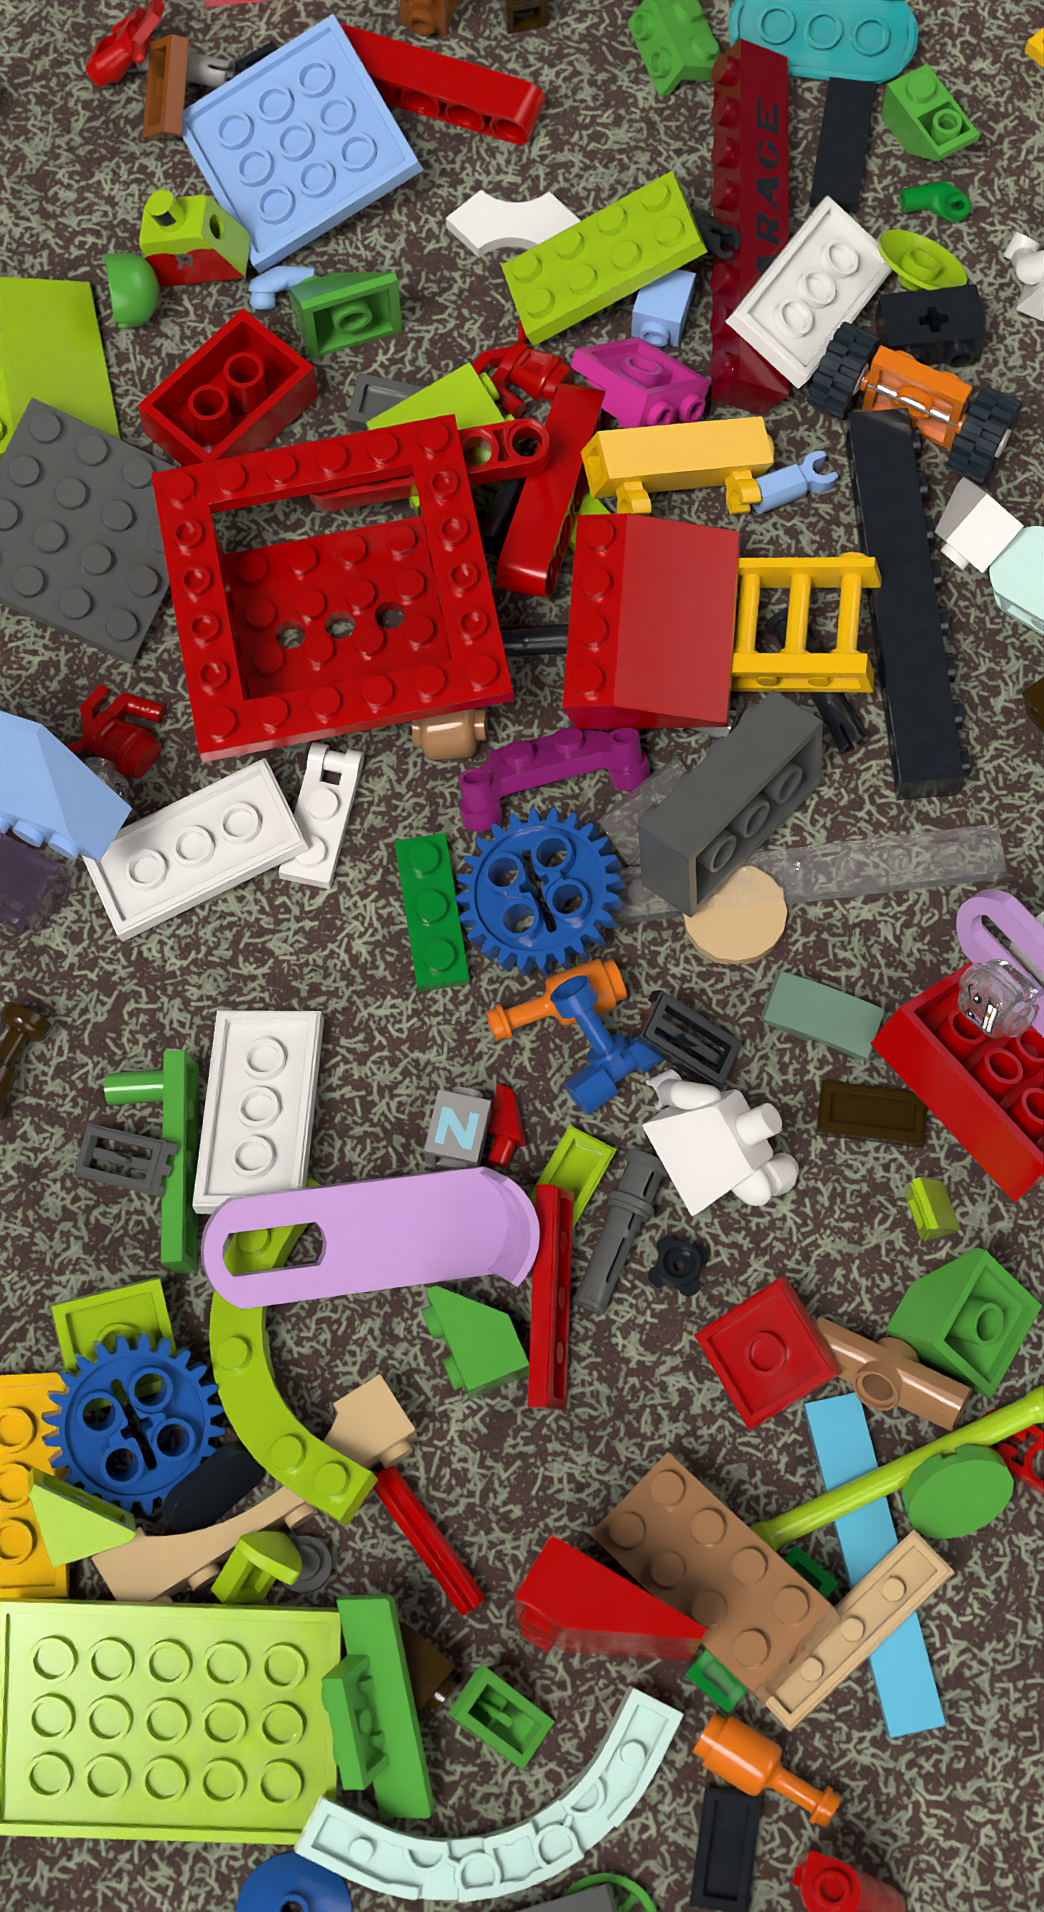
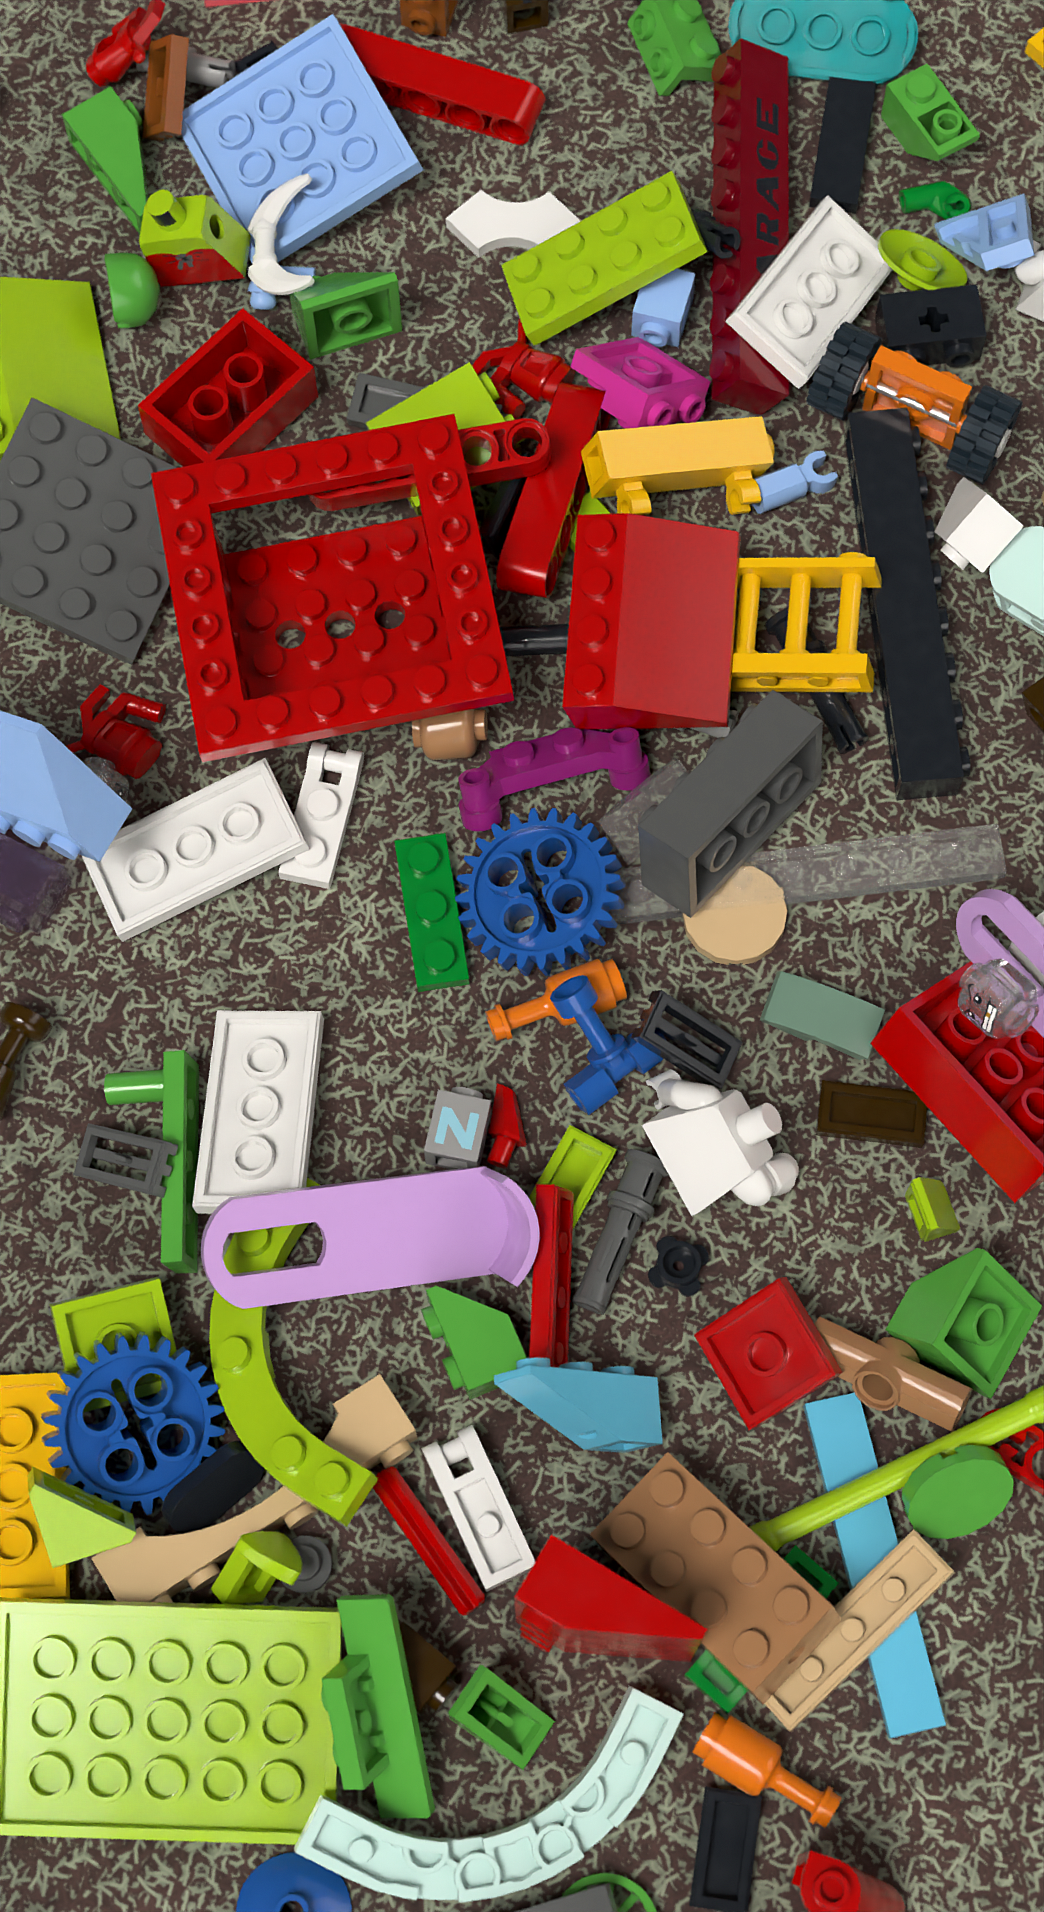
(110, 144): none -> bright green slope
(265, 270): none -> white piece
(480, 1510): none -> white plate
(590, 1407): none -> medium azure slope
(992, 234): none -> light blue wing

